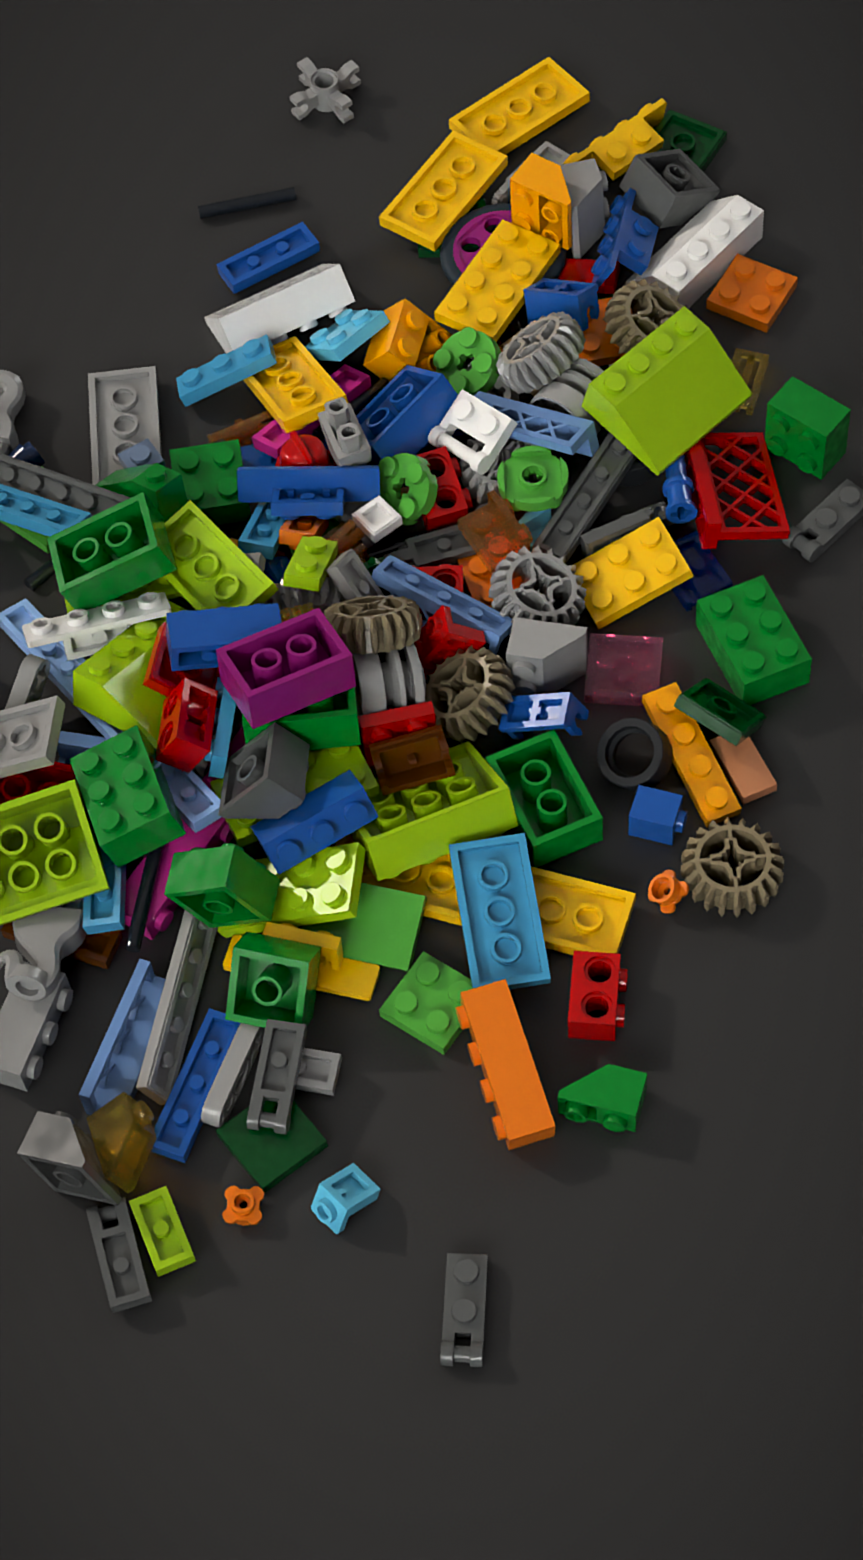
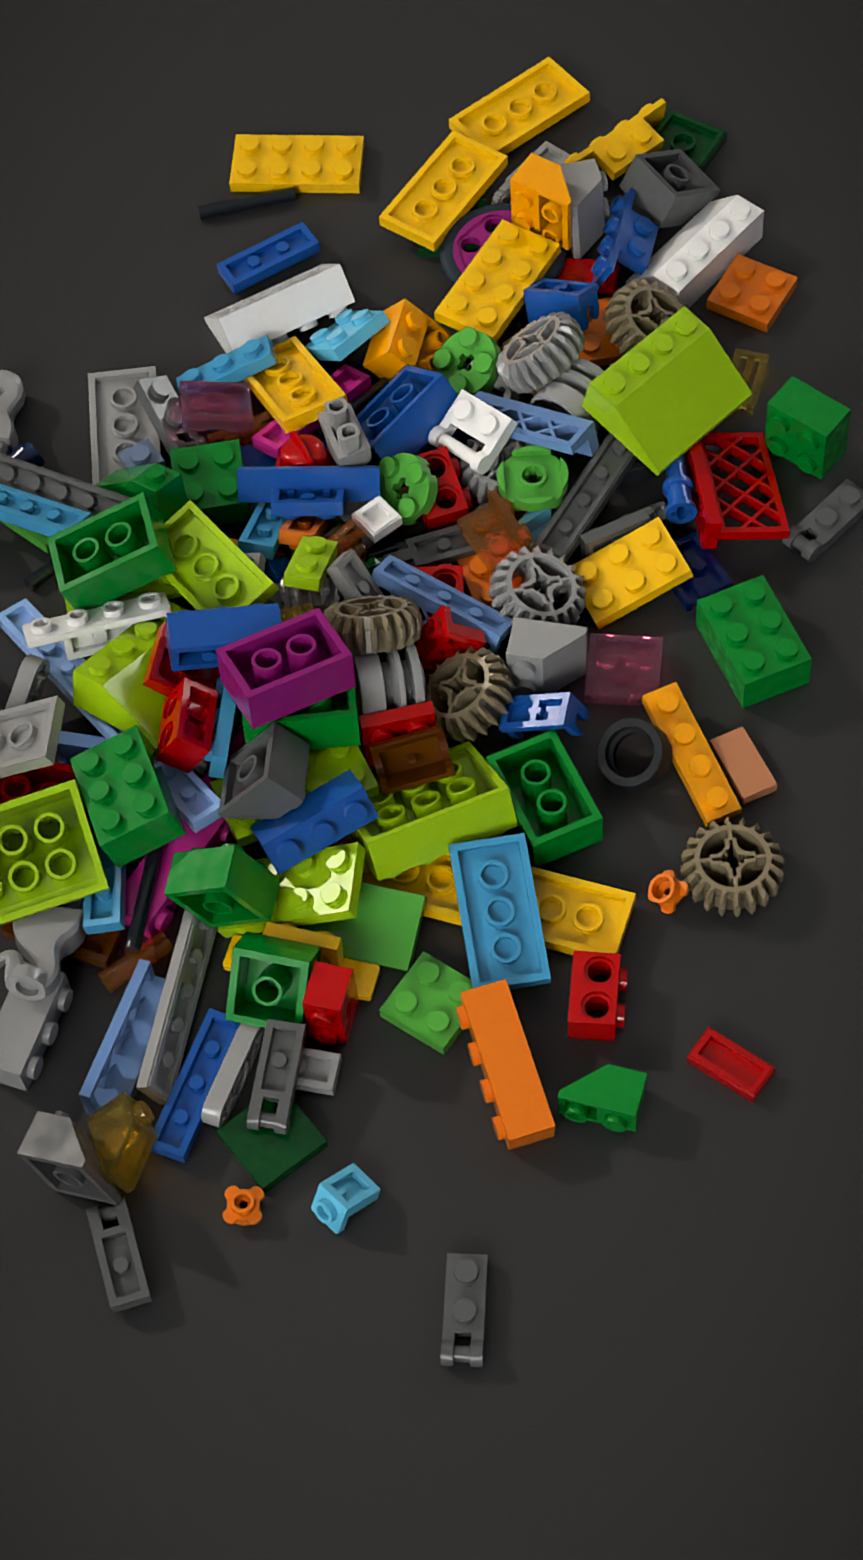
(123, 969): none -> clear orange pin
(162, 1231): lime plate -> none
(165, 413): none -> dark grey plate
(215, 406): none -> clear pink plate
(297, 161): none -> yellow plate
(325, 90): light grey pin -> none
(330, 1003): none -> red brick
(656, 815): blue brick -> none
(720, 711): dark green tile -> none
(730, 1064): none -> red tile

